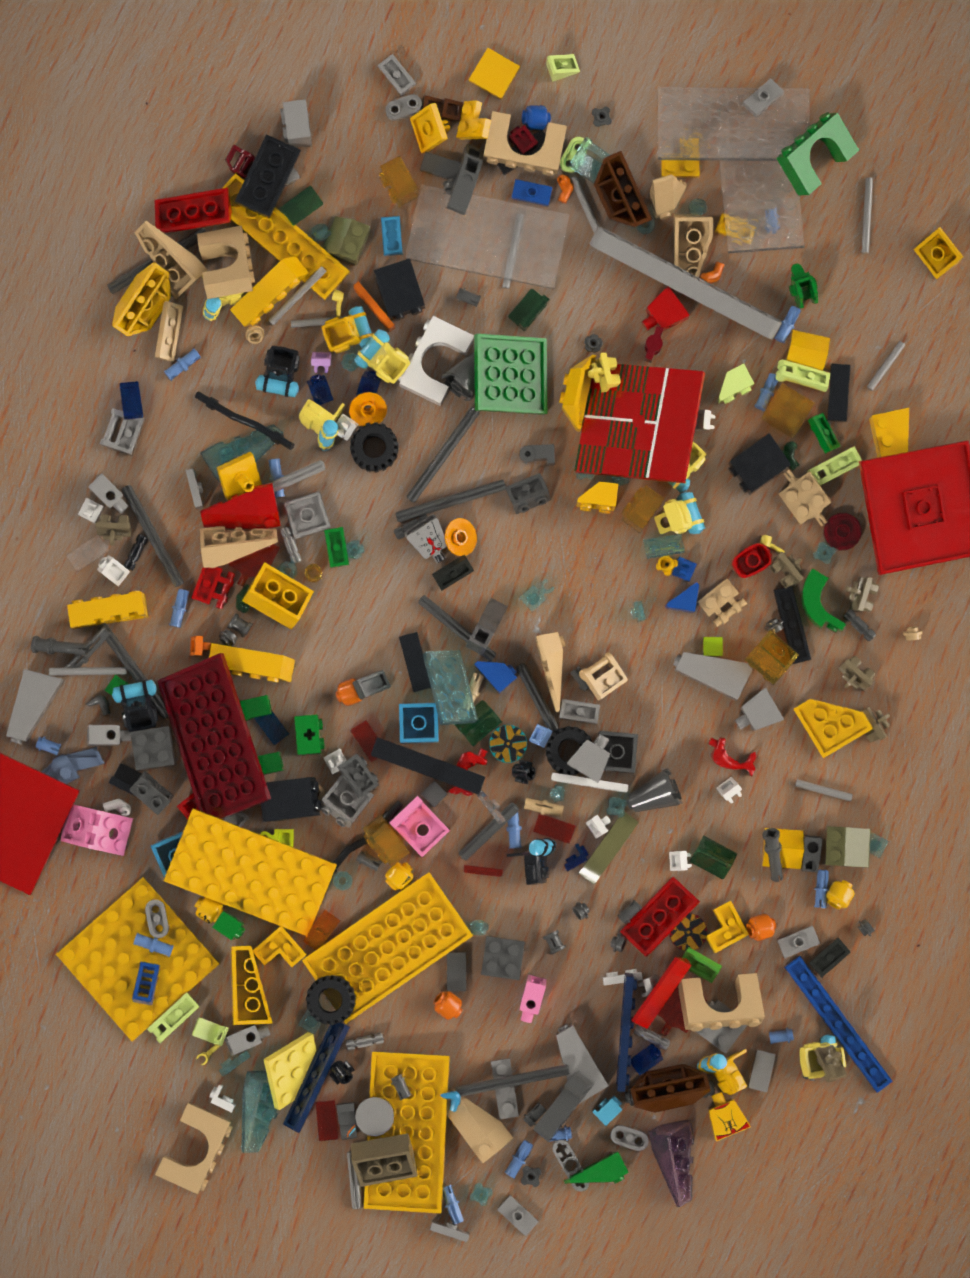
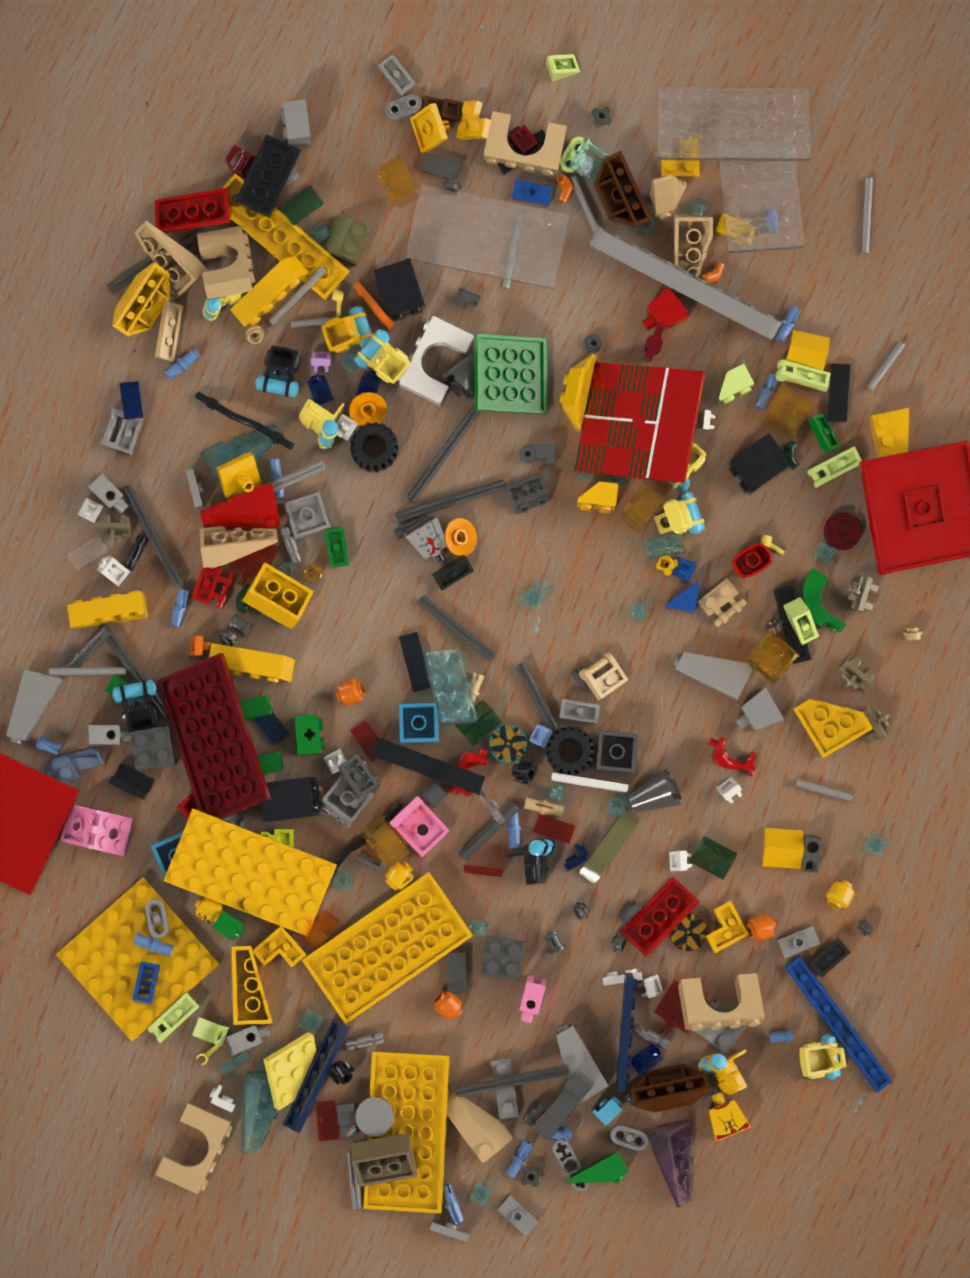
(51, 646): dark grey pin -> none
(102, 701): dark grey animal -> none
(118, 805): white arm -> none
(151, 793): dark grey bracket -> none
(346, 1007): black tyre -> none
(359, 549): clear light blue plate -> none
(371, 684): dark grey tile -> none
(391, 236): dark azure plate -> none
(400, 1086): dark grey pin -> none
(455, 1099): dark azure animal -> none
(465, 179): dark grey slope -> none
(486, 626): flat silver slope -> none
(494, 73): yellow tile -> none
(497, 674): blue slope -> none
(528, 309): clear green panel -> none
(535, 117): blue head -> none
(551, 657): tan wedge -> none
(591, 758): light grey torso -> none
(598, 825): white tile -> none
(601, 372): light yellow hips -> none
(661, 992): red slope -> none
(702, 965): bright green plate -> none
(713, 646): lime tile -> none
(761, 1070): light grey tile -> none
(763, 98): light grey plate -> none
(773, 850): dark grey pin -> none
(789, 567): dark tan hips -> none
(796, 157): arch -> none
(801, 620): none -> yellowish green slope
(802, 286): green hinge -> none
(805, 497): tan plate -> none
(821, 888): medium blue axle -> none
(831, 1063): dark tan hips -> none
(848, 846): slope -> none
(859, 625): dark grey axle -> none
(938, 253): yellow slope -> none

